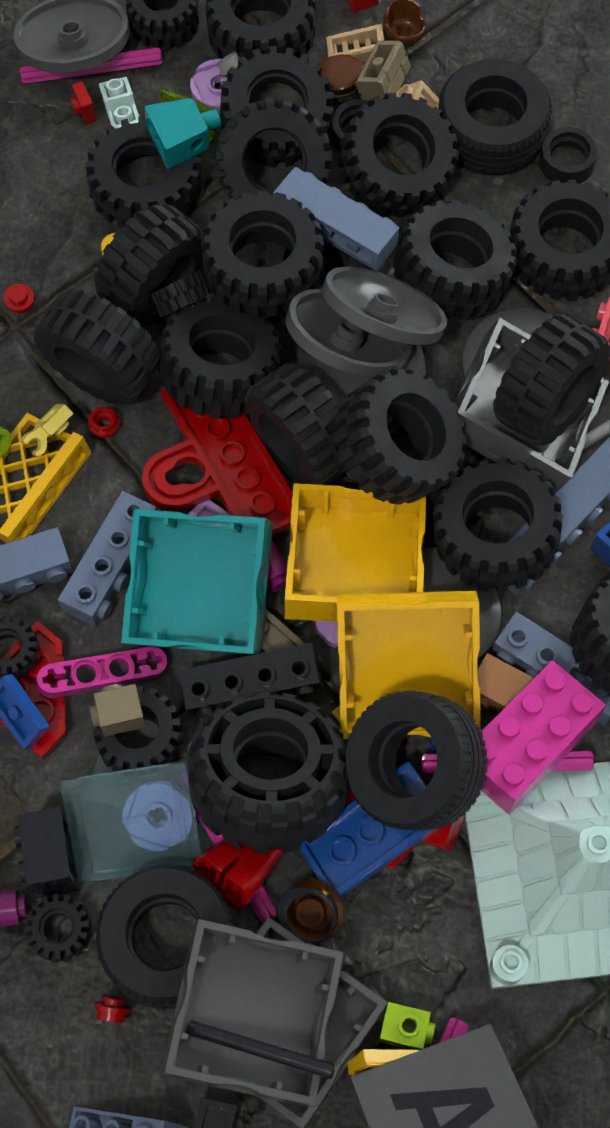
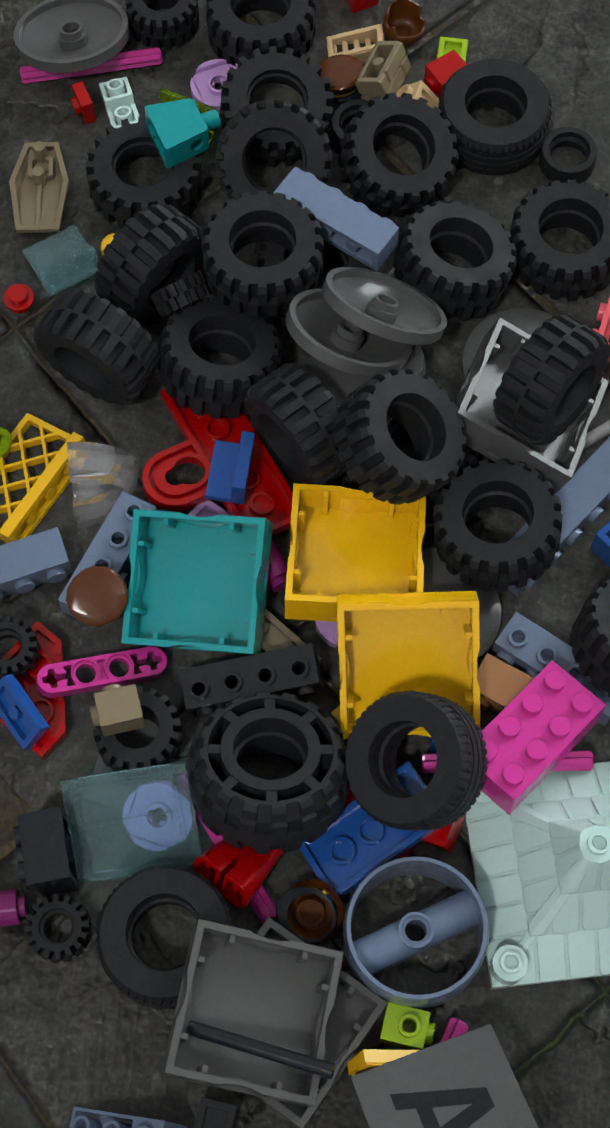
(39, 188): none -> dark tan piece
(51, 423): light yellow plate -> none
(62, 260): none -> clear light blue hinge
(97, 596): none -> reddish brown piece
(98, 478): none -> clear brick
(103, 414): red plate -> none
(112, 1009): red plate -> none
(228, 61): light grey plate -> none
(230, 470): none -> blue panel
(439, 921): none -> sand blue cylinder
(441, 69): none -> red brick
(448, 44): none -> lime tile

